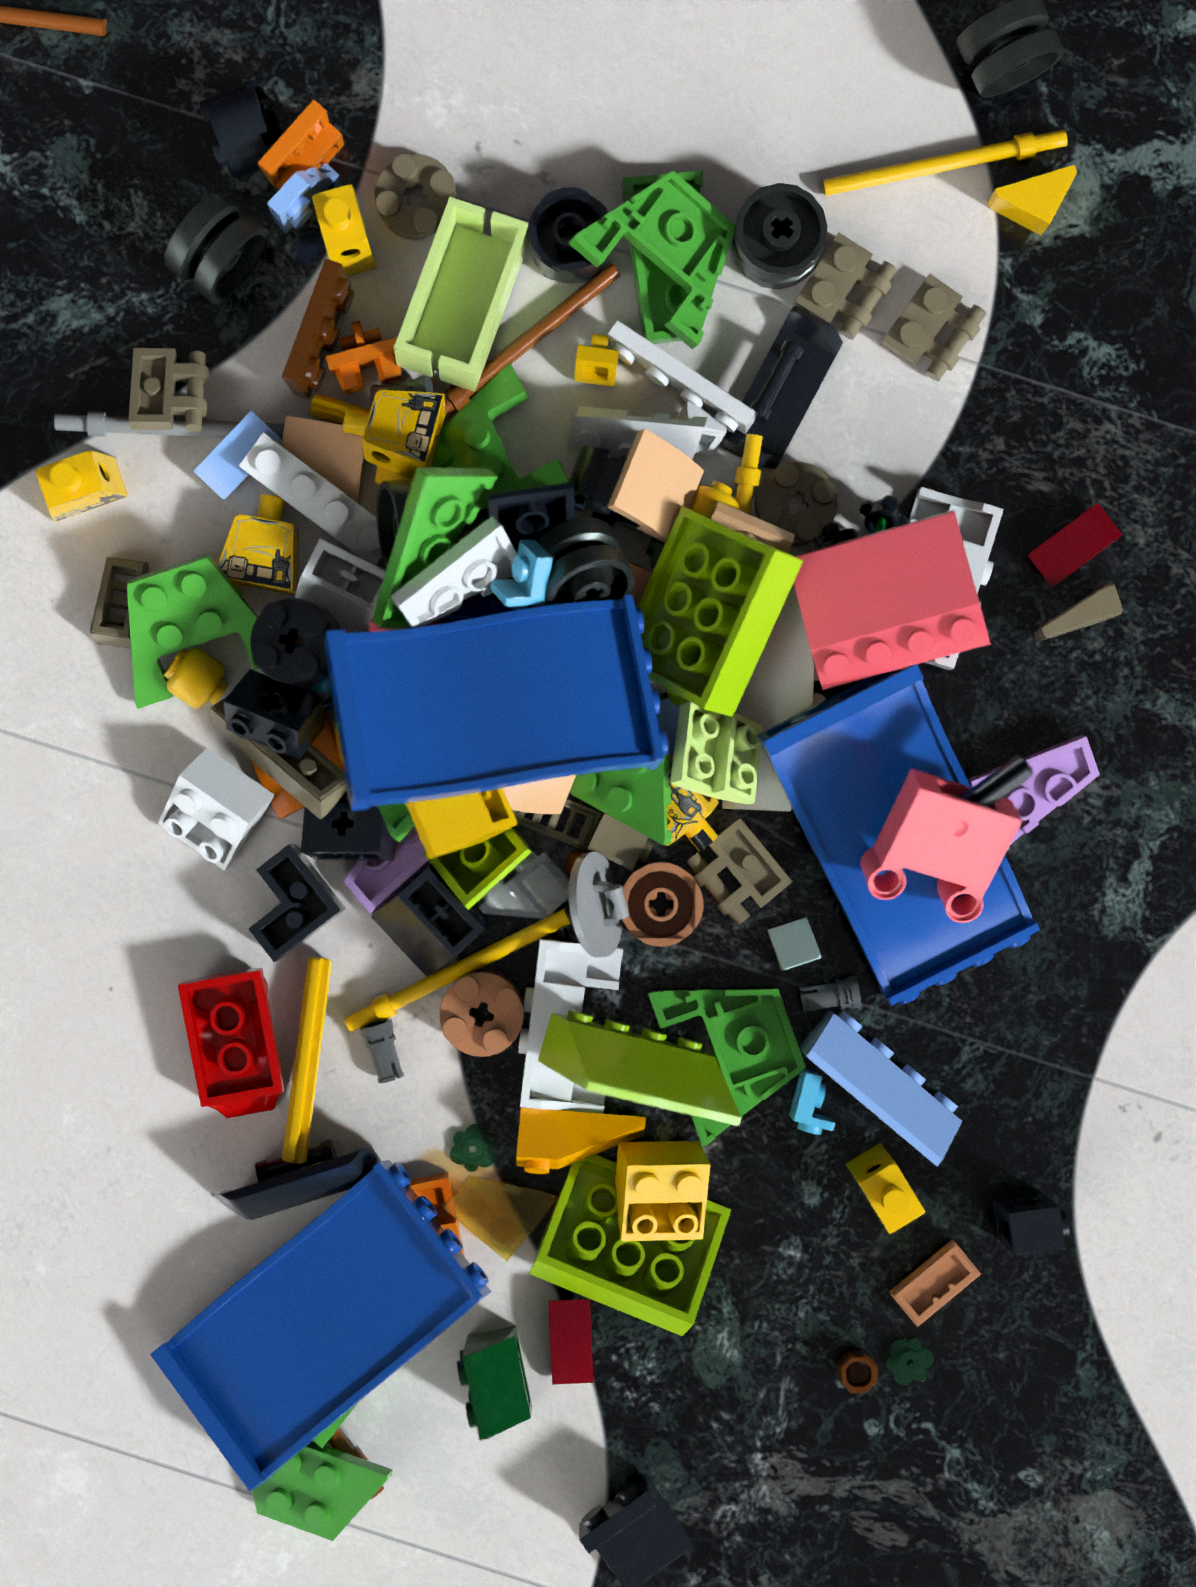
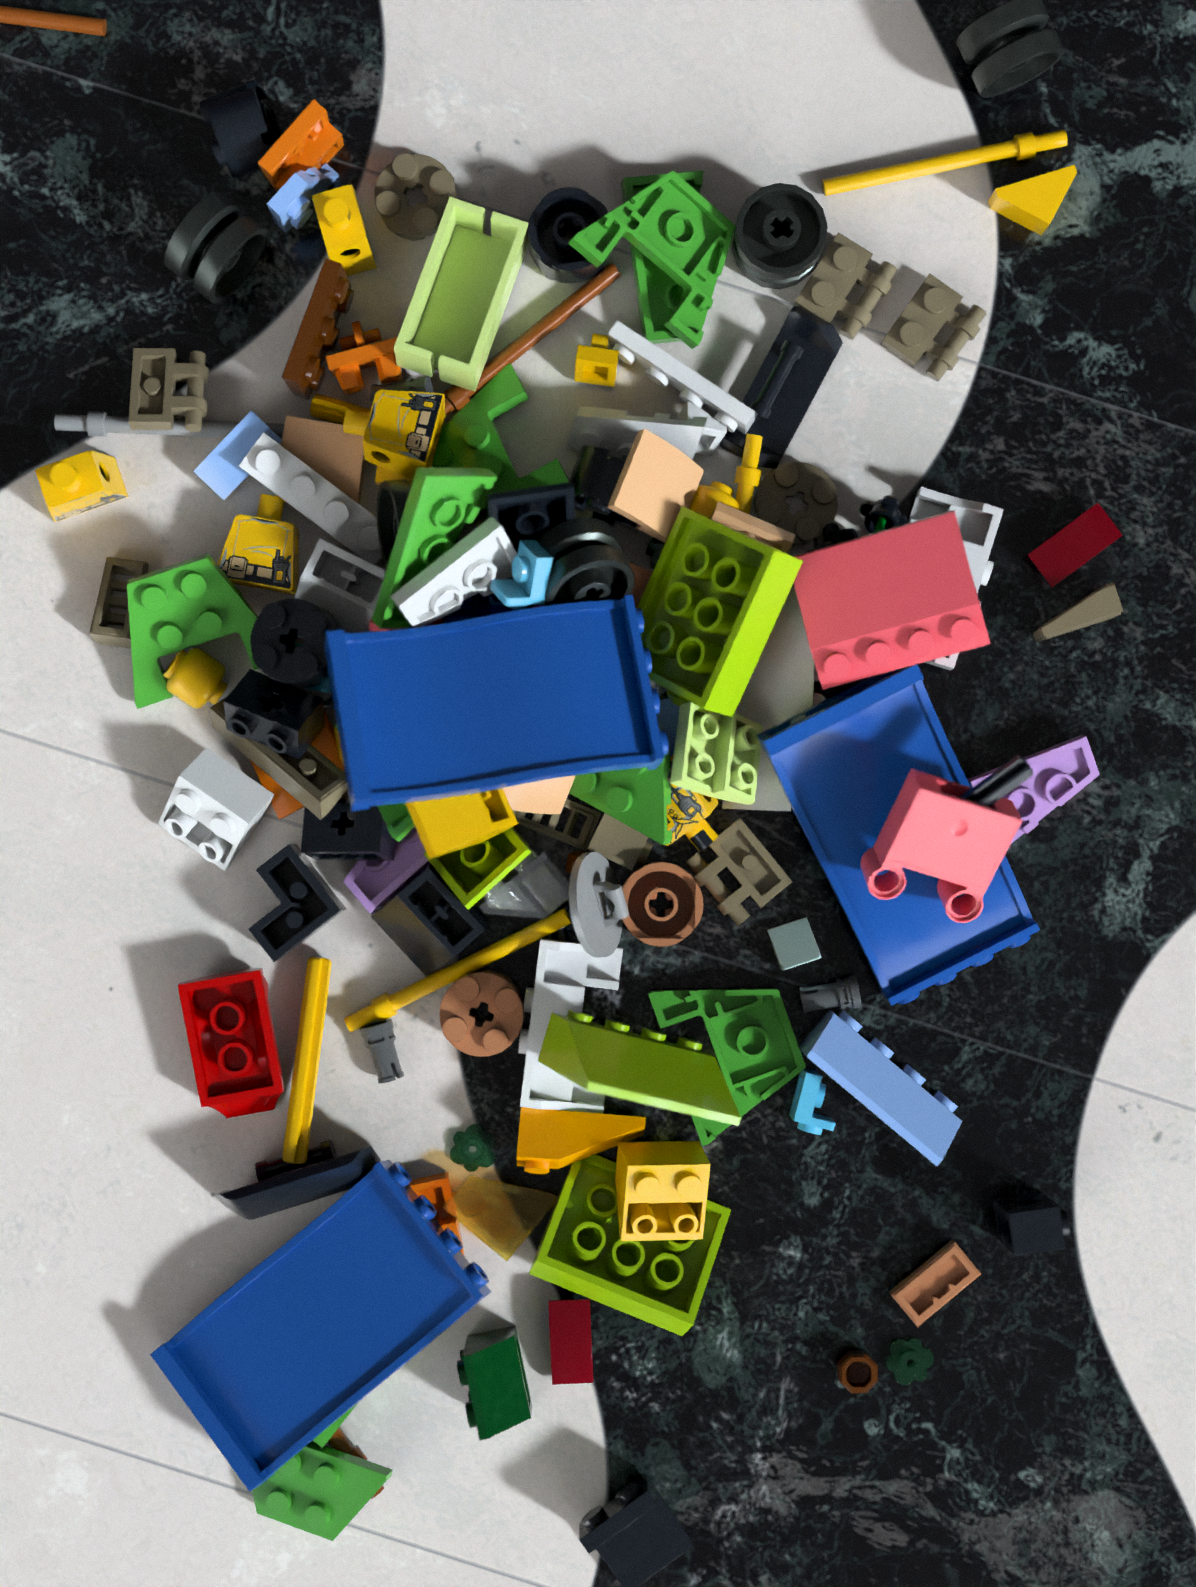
(885, 1188): yellow torso -> none

